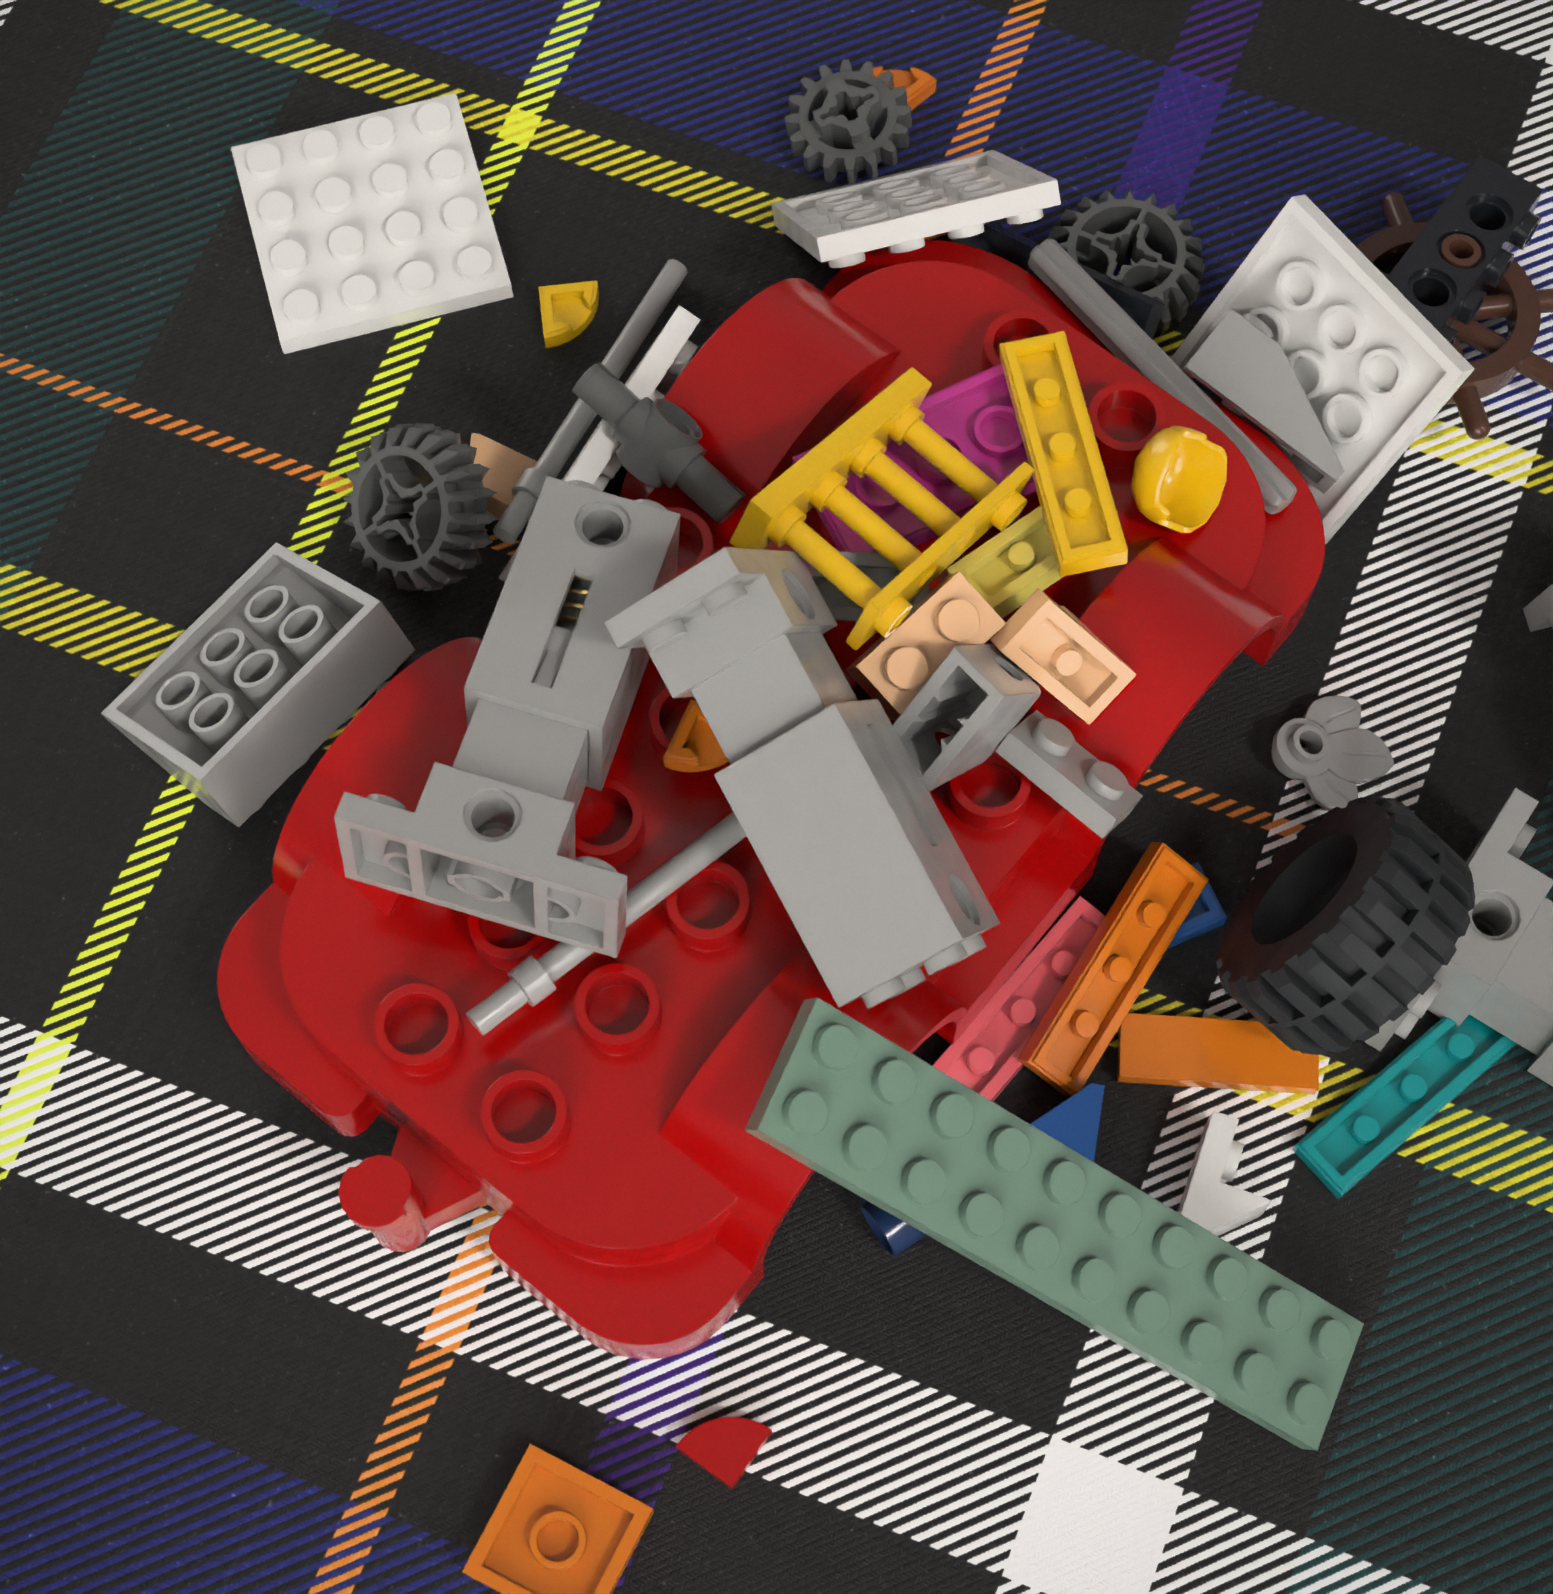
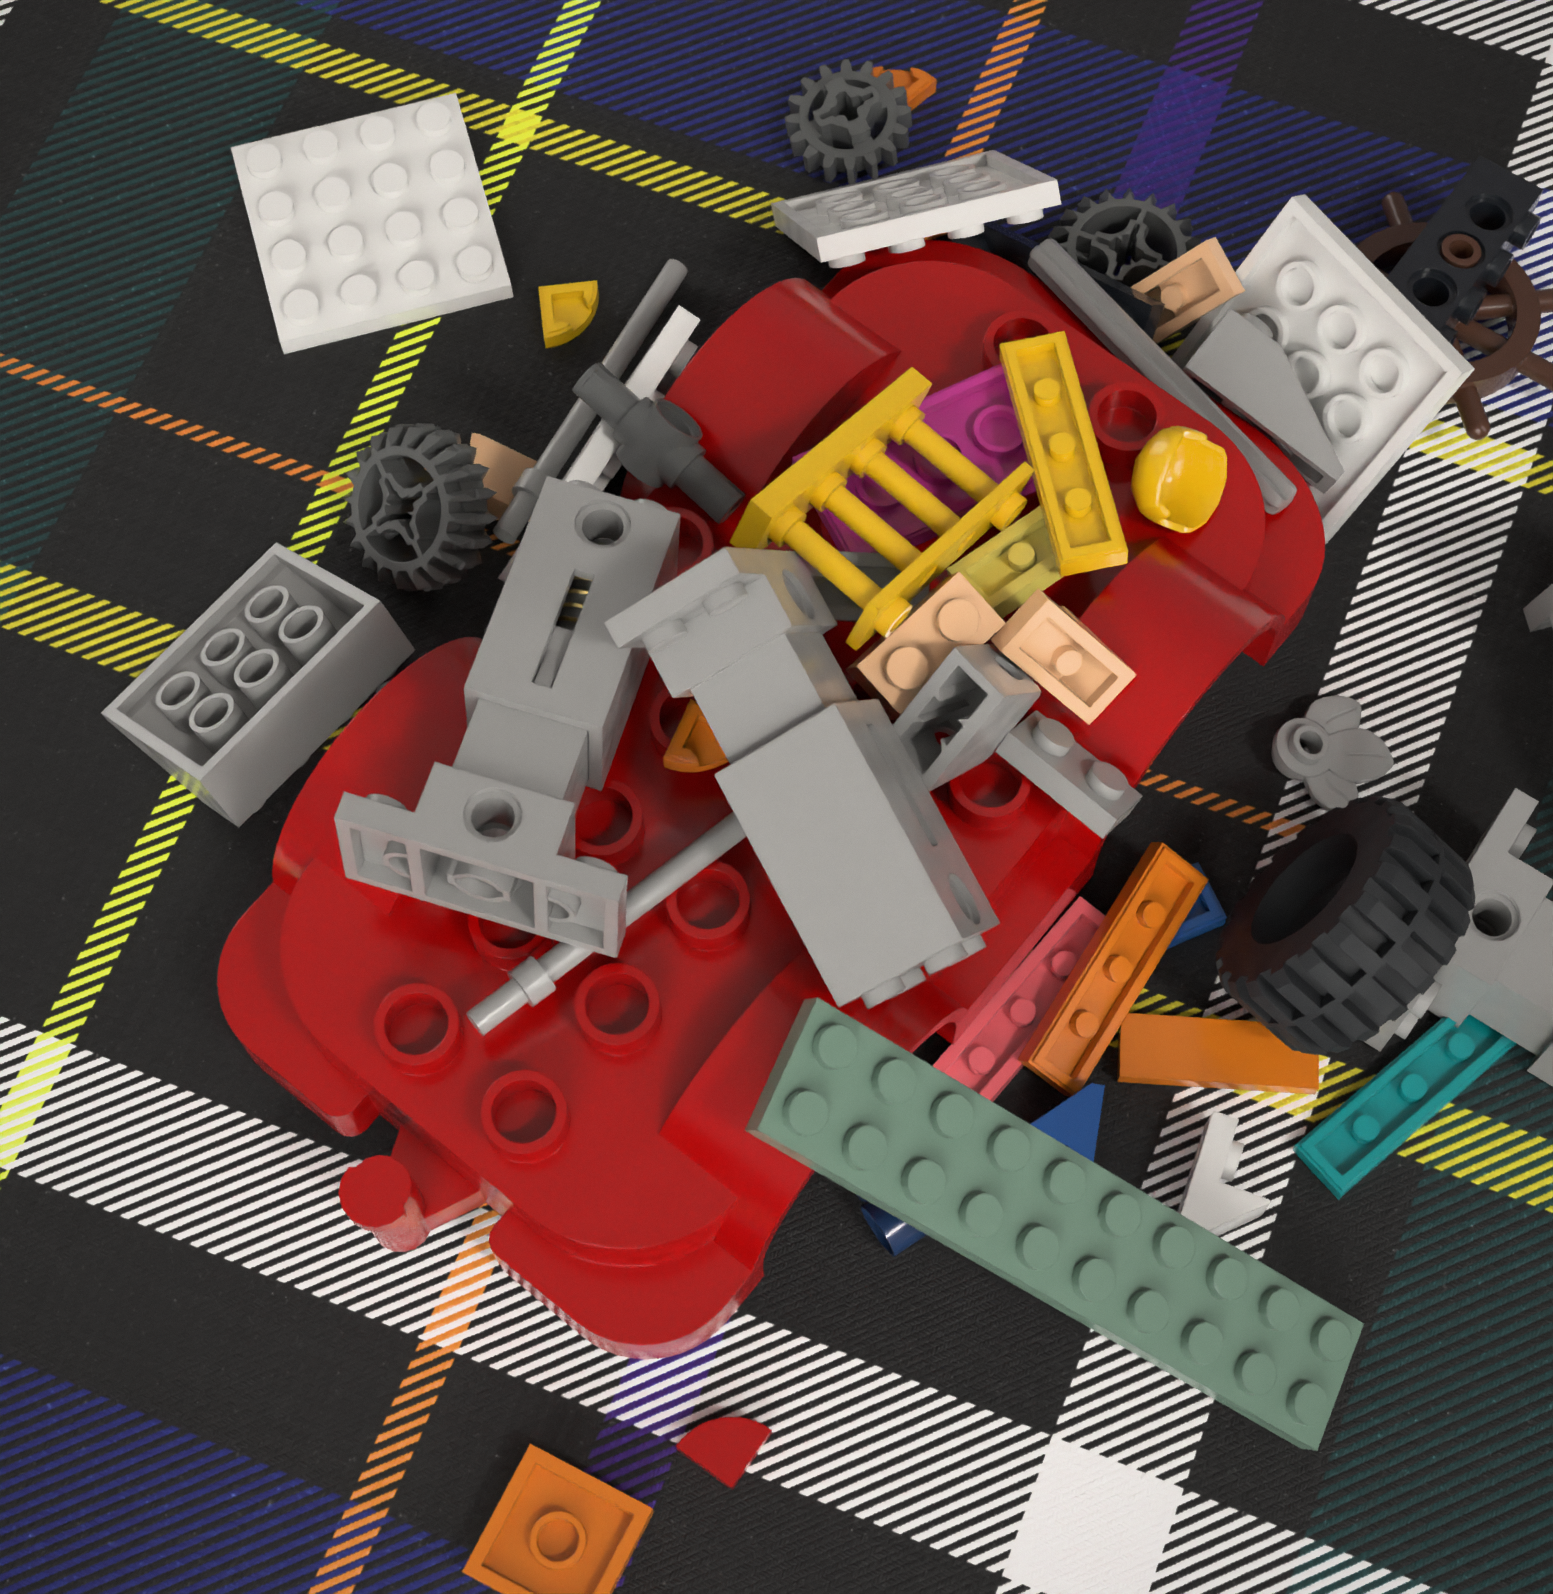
(1191, 287): none -> light nougat slope

